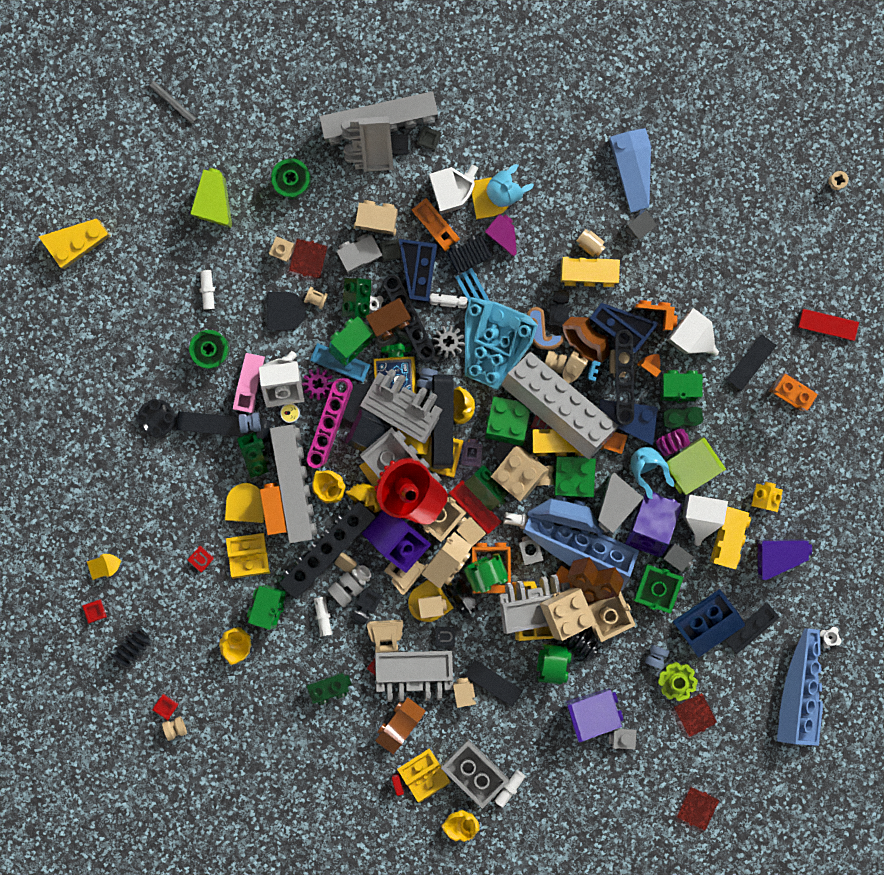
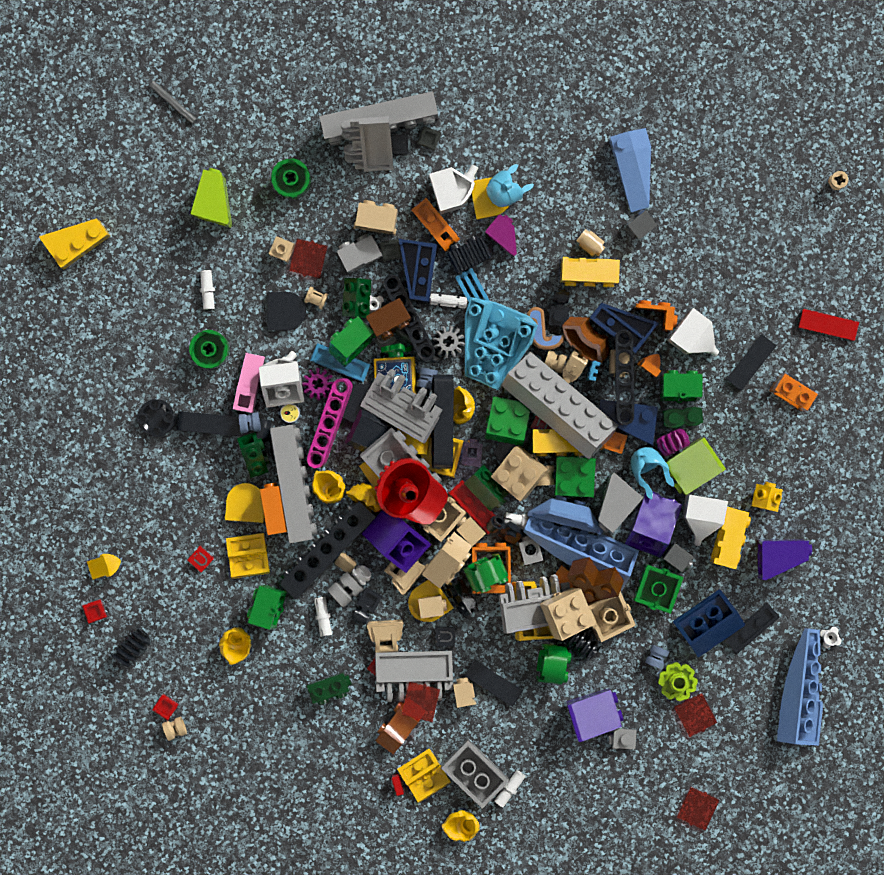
(420, 702): none -> clear red piece
(509, 532): none -> black plate

